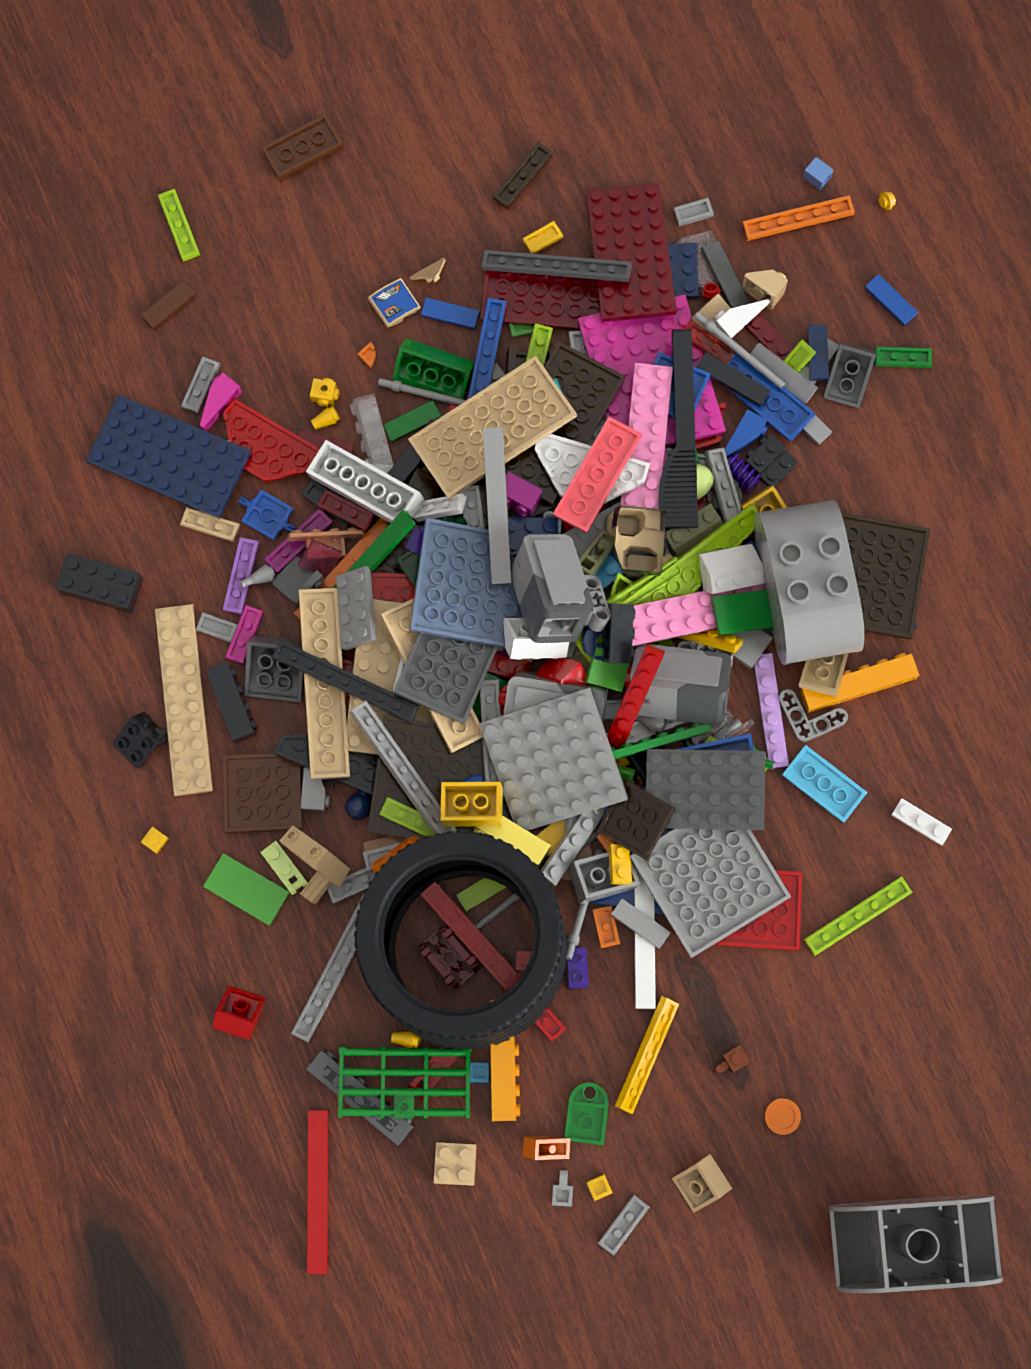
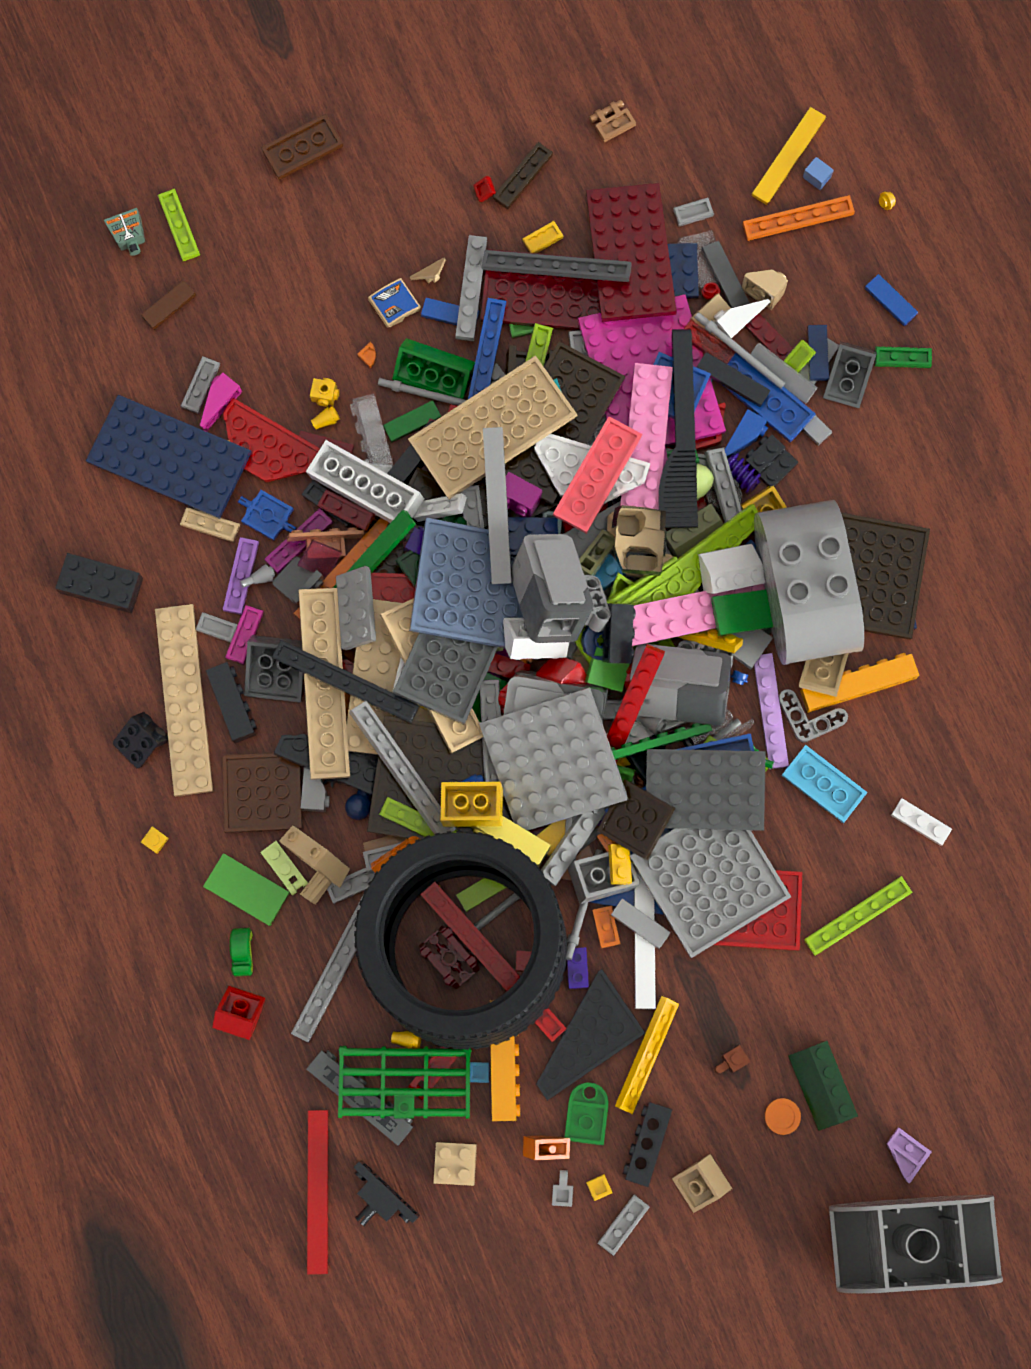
(127, 230): none -> sand green torso
(241, 951): none -> green animal
(380, 1198): none -> black brick
(471, 288): none -> light grey plate
(484, 188): none -> red tile
(594, 1035): none -> black wing
(614, 125): none -> medium nougat plate
(644, 1175): none -> black brick
(739, 677): none -> blue plate
(788, 156): none -> yellow tile
(822, 1085): none -> dark green slope
(907, 1153): none -> lavender wing

